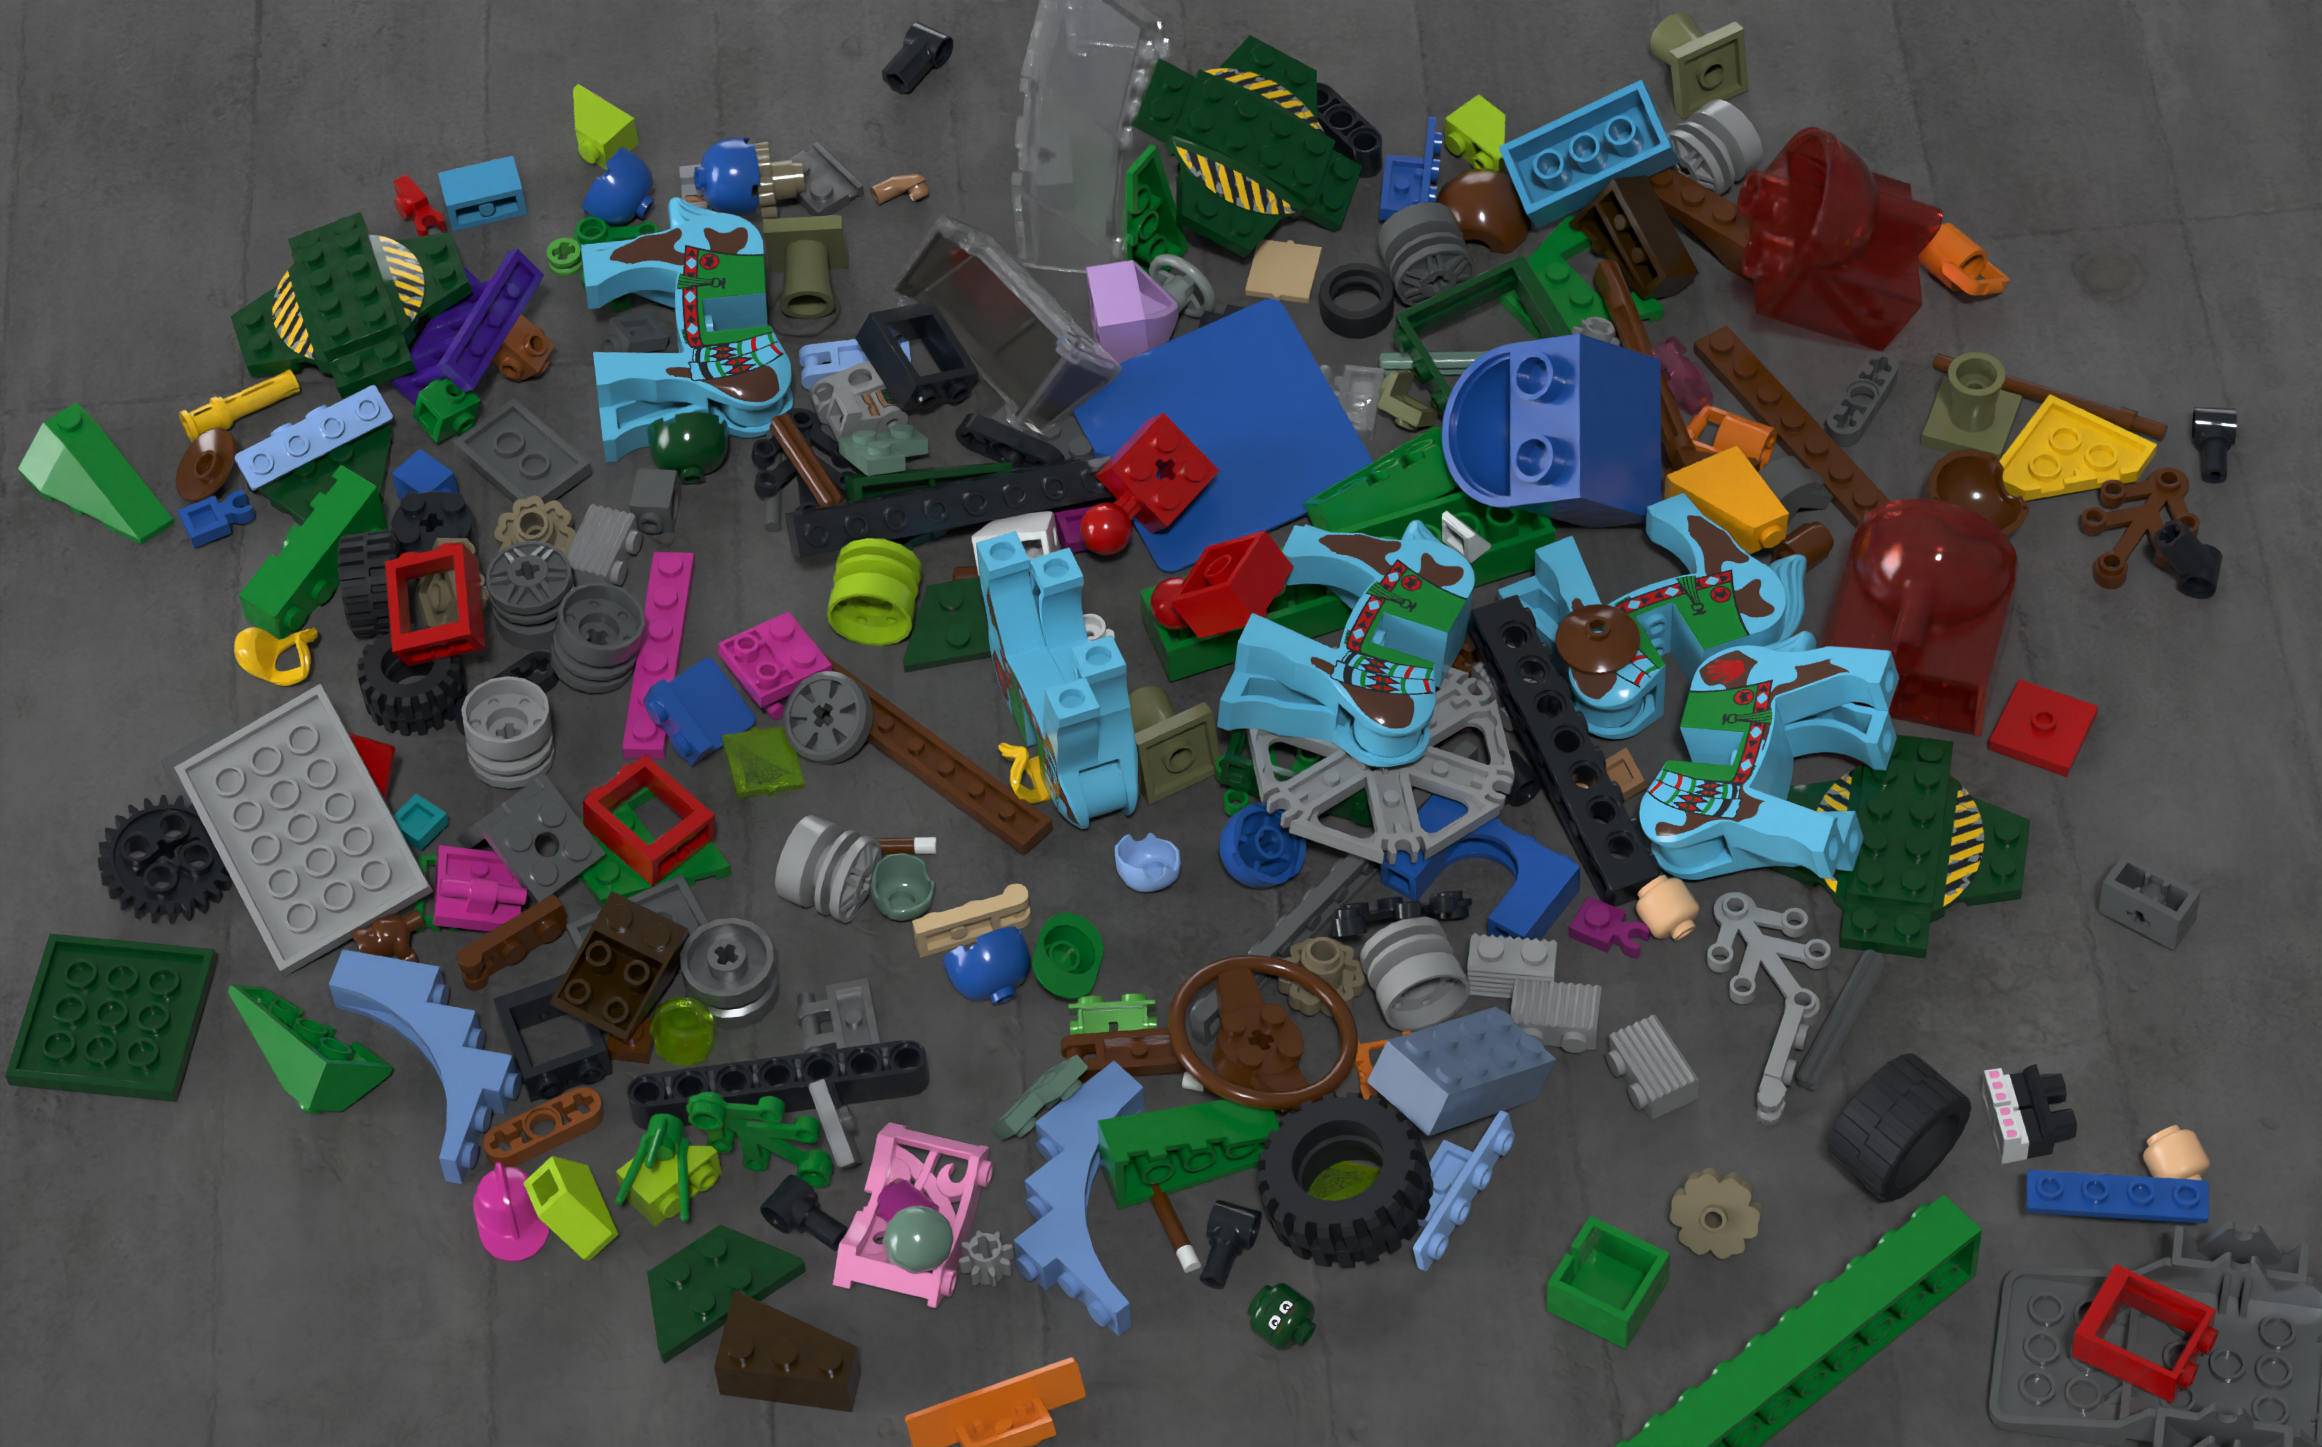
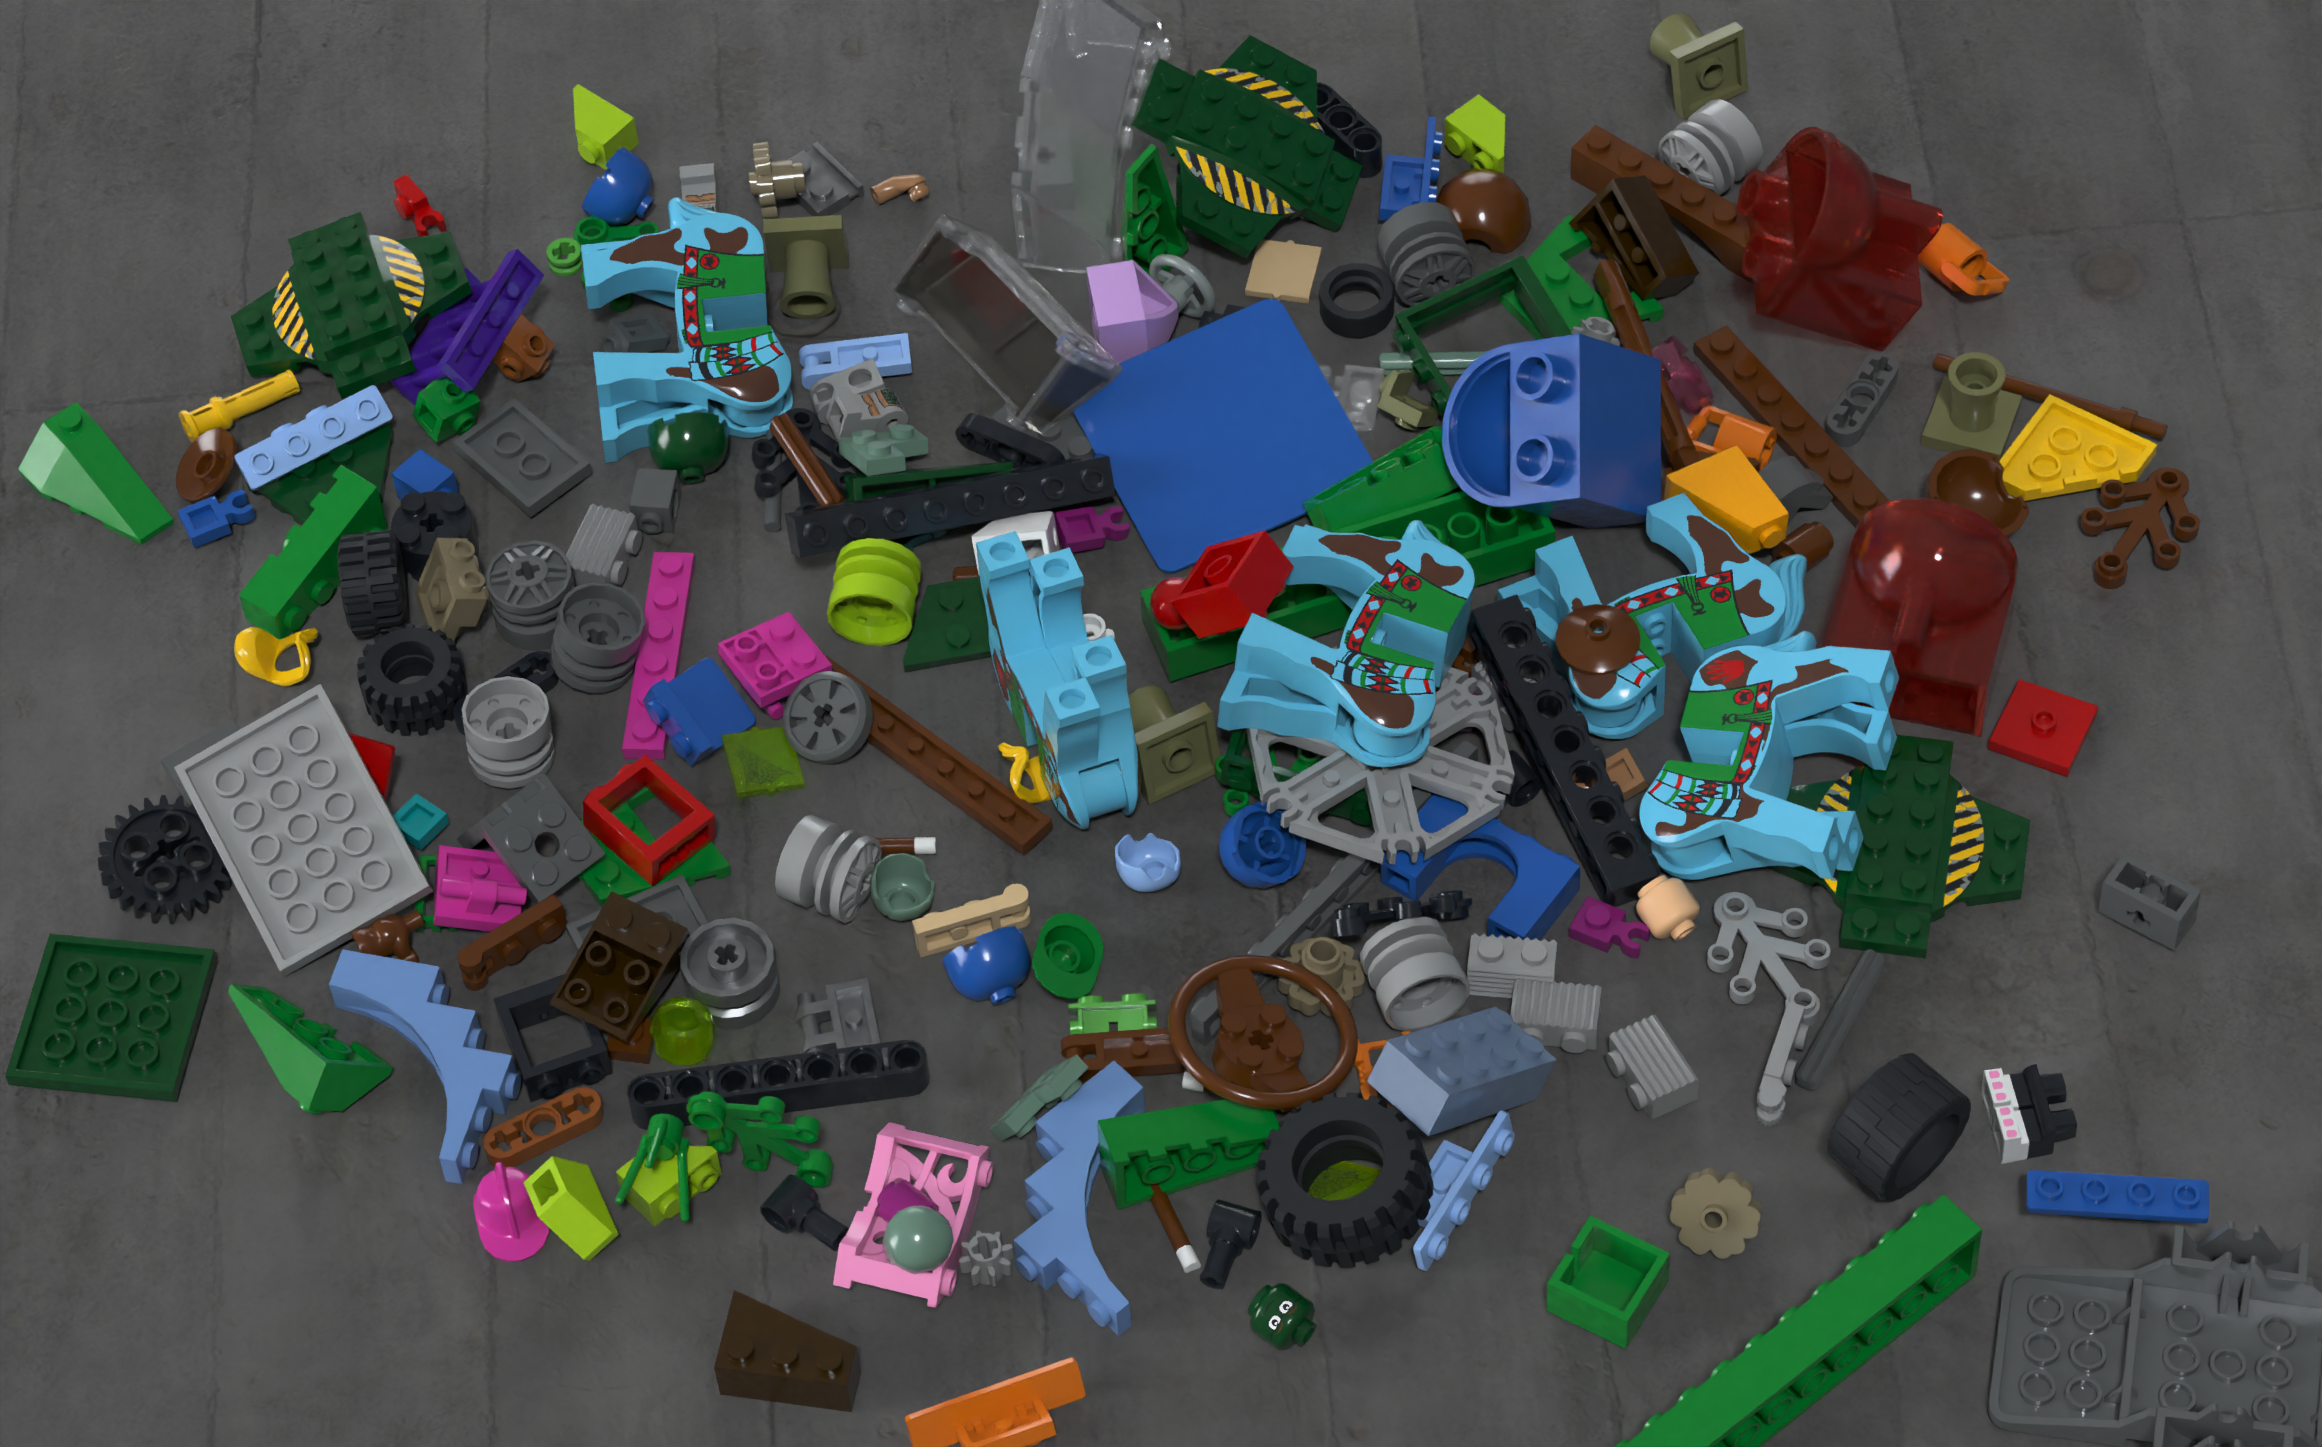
(442, 640): red window -> none
(482, 193): dark azure brick -> none
(536, 522): dark tan plant -> none
(697, 1285): dark green wing -> none
(728, 176): blue cylinder -> none
(837, 1123): plate -> none
(880, 343): black window -> none
(920, 51): black piece -> none
(1139, 493): red brick -> none
(1462, 538): white slope -> none
(1580, 153): dark azure brick -> none
(2156, 1300): red window -> none
(2176, 1154): light nougat head -> none
(2195, 562): black piece -> none
(2214, 432): black pin -> none

